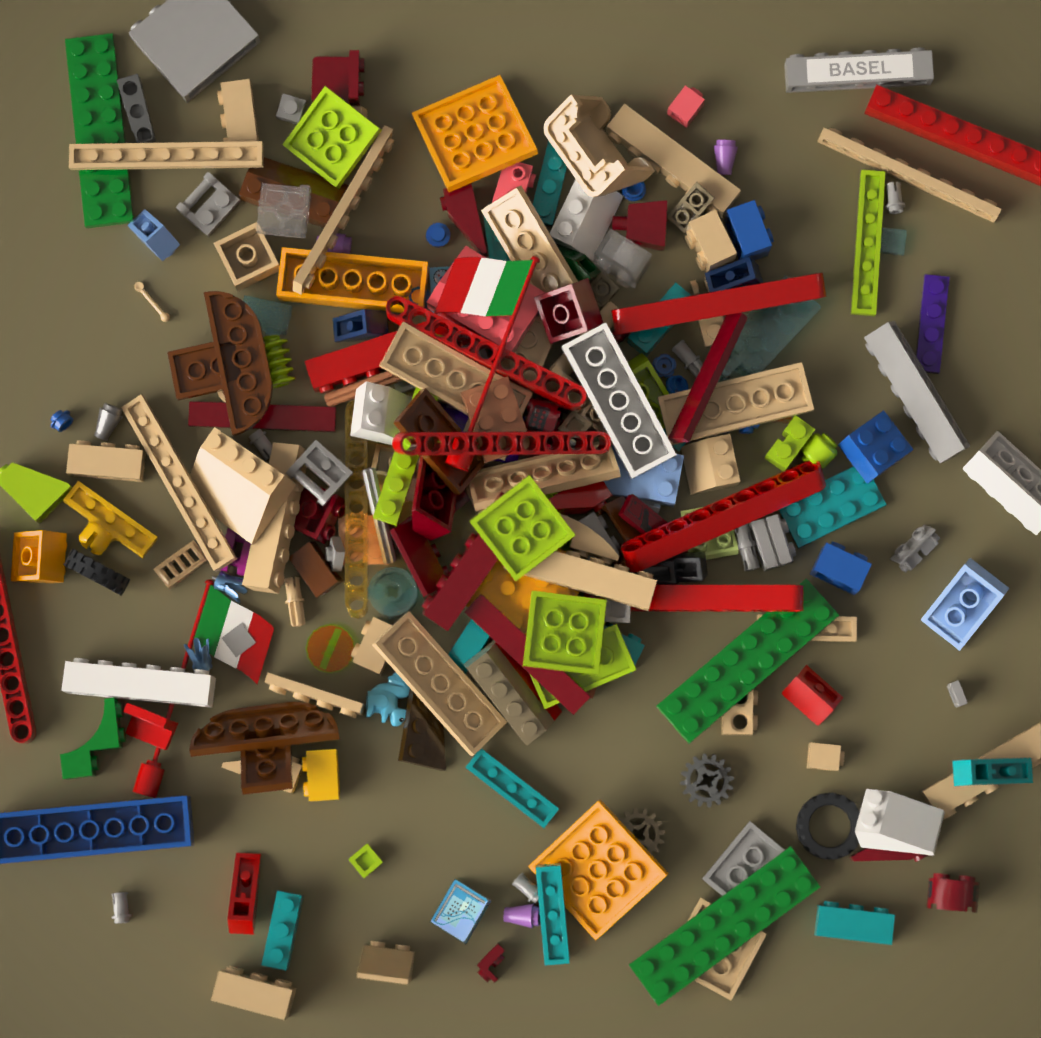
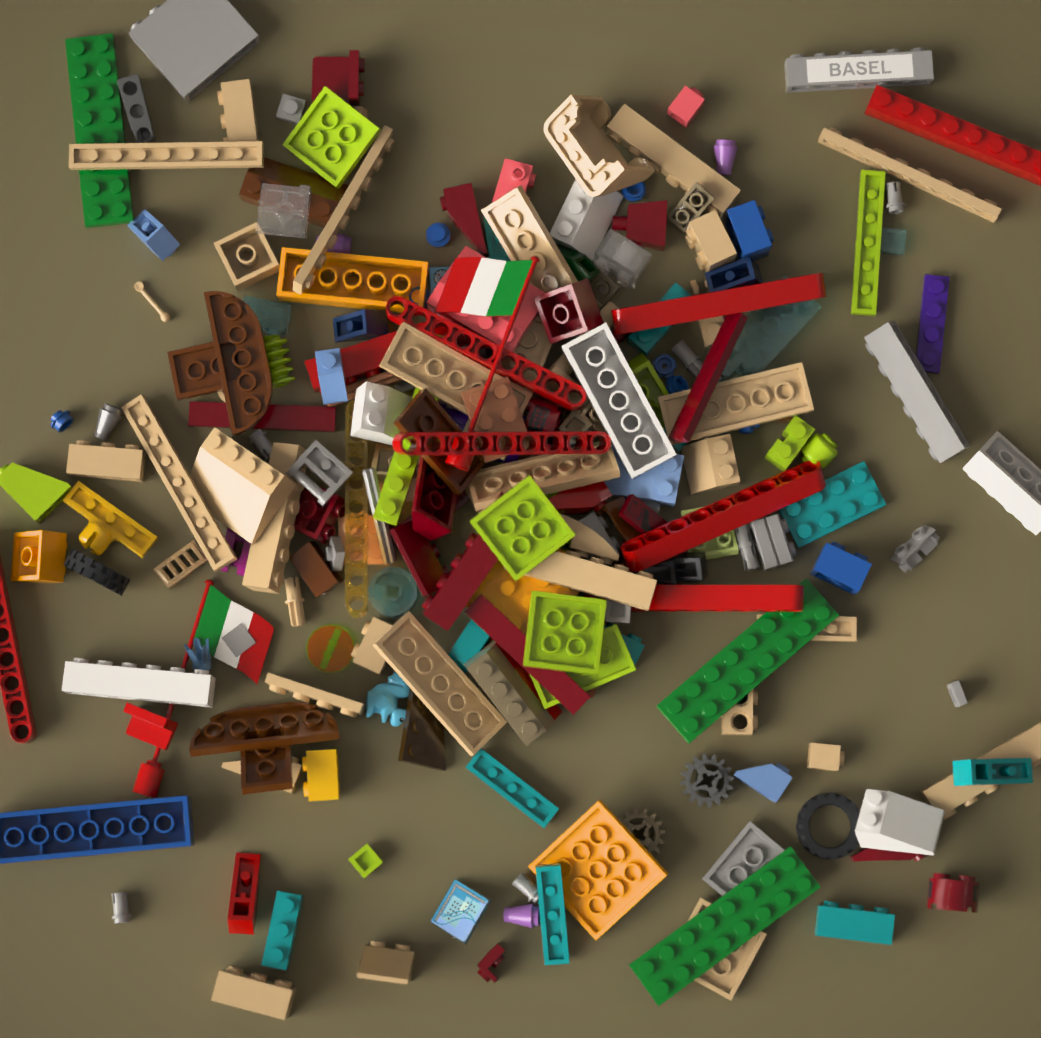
(109, 735): green arch -> none
(214, 210): light grey plate -> none
(228, 584): flat silver piece -> none
(331, 376): none -> medium blue slope
(474, 133): light orange plate -> none
(549, 185): teal plate -> none
(766, 779): none -> medium blue slope
(812, 695): red panel -> none
(875, 447): blue brick -> none
(965, 604): light blue slope -> none

